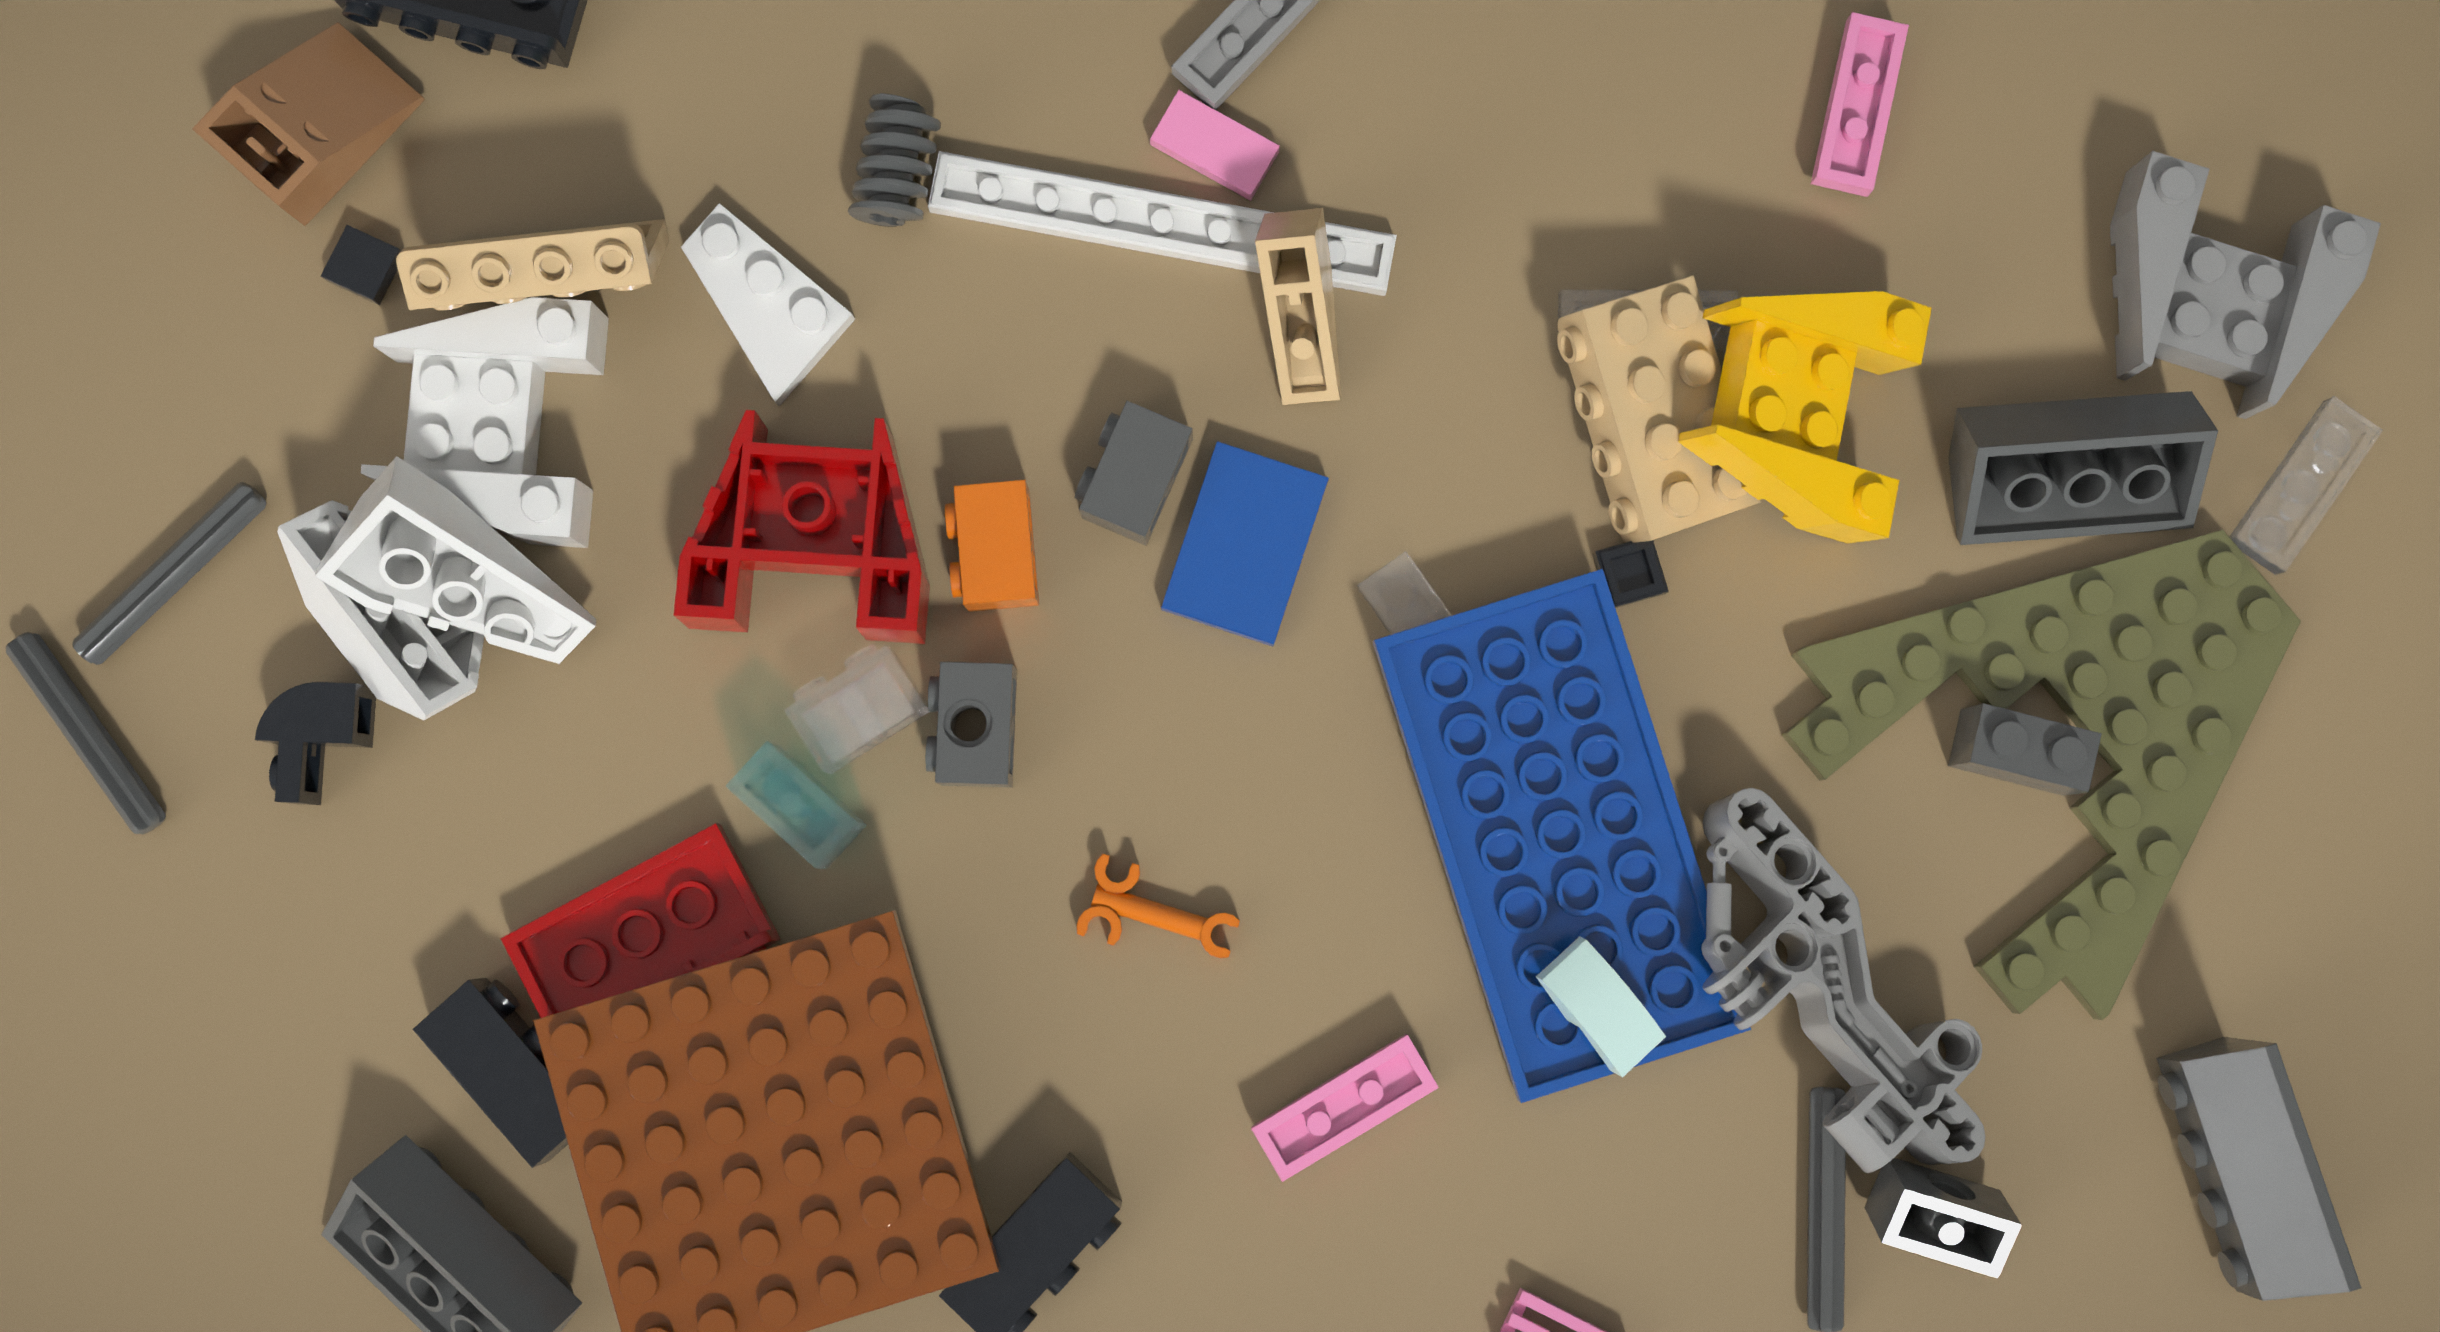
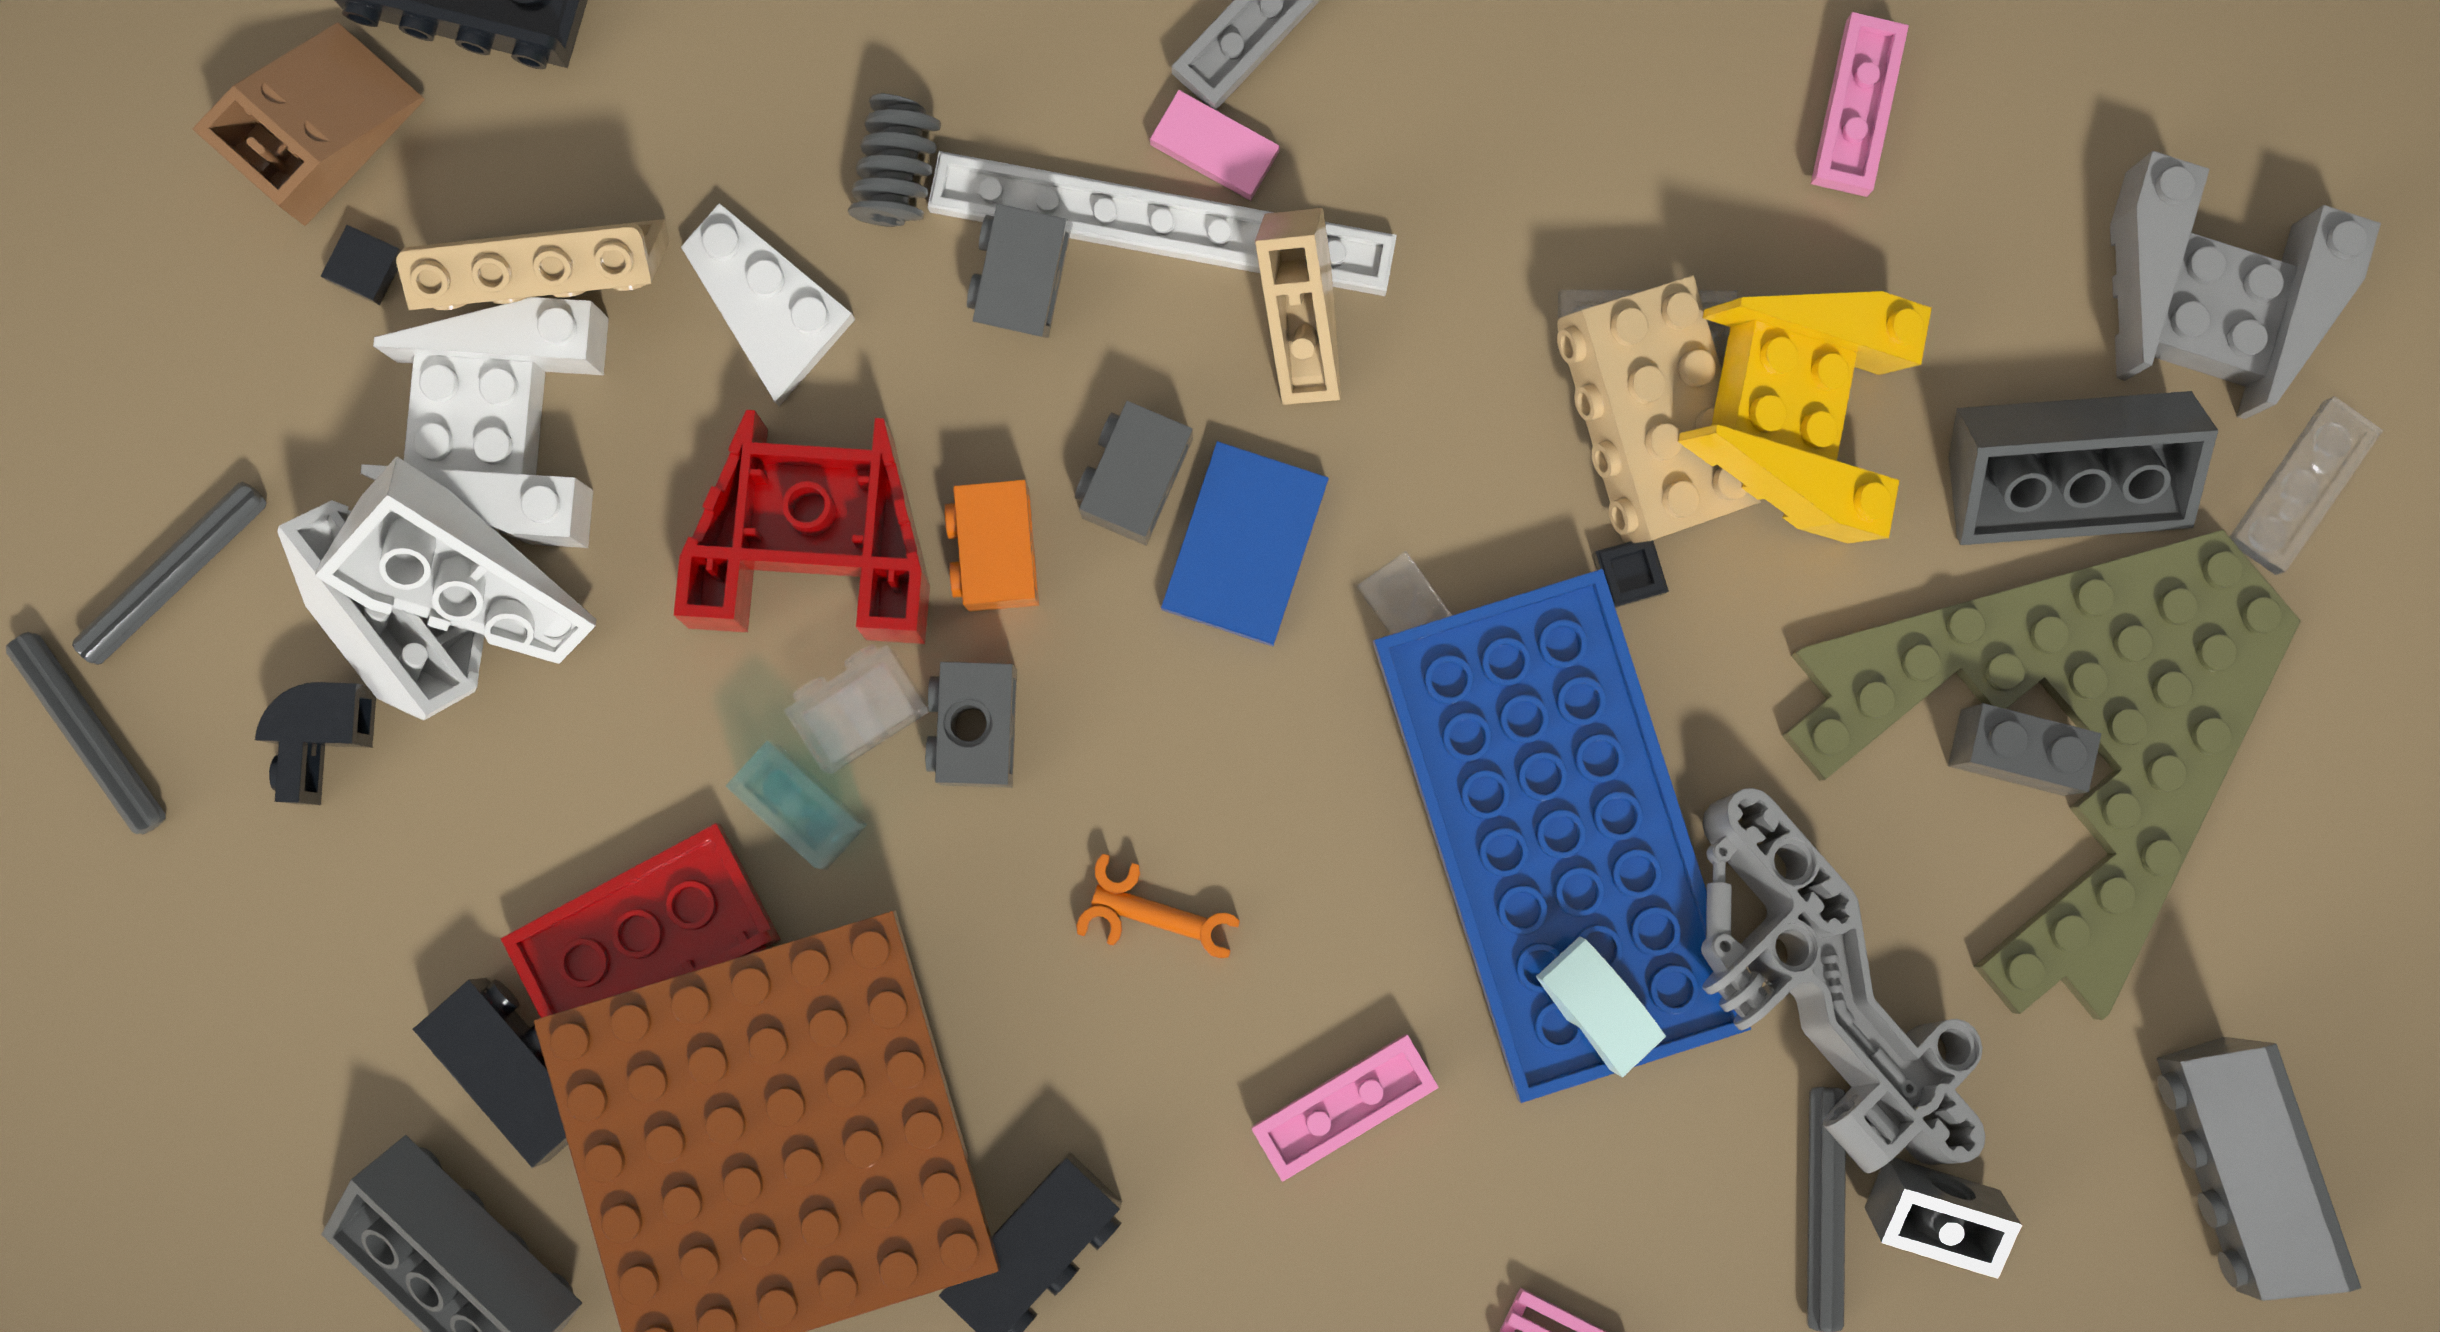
(1019, 270): none -> dark grey brick

